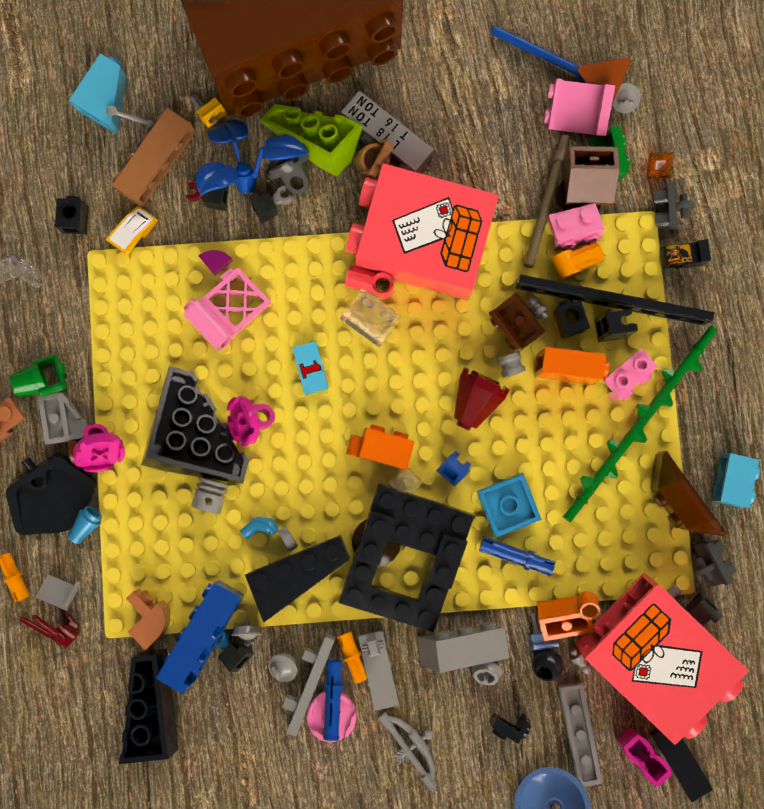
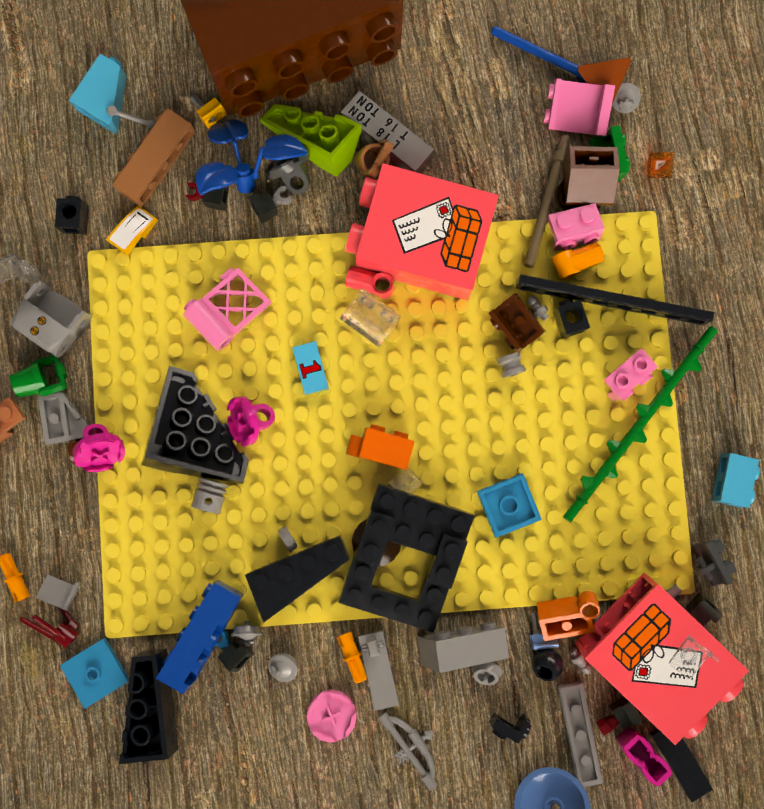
(49, 495): black animal -> none
(50, 319): none -> light grey piece
(86, 521): dark azure cone -> none
(95, 673): none -> dark azure plate
(154, 620): nougat brick -> none
(215, 260): magenta tile -> none
(260, 524): dark azure arm -> none
(300, 705): light grey hinge -> none
(332, 700): blue pin -> none
(453, 470): blue tile -> none
(477, 398): dark red cone -> none
(520, 557): blue pin -> none
(571, 366): orange brick -> none
(611, 328): black hinge -> none
(623, 714): none -> pearl dark grey piece
(668, 197): dark grey hips -> none
(680, 499): reddish brown wedge -> none
(685, 255): black leg -> none
(690, 657): none -> clear bracket

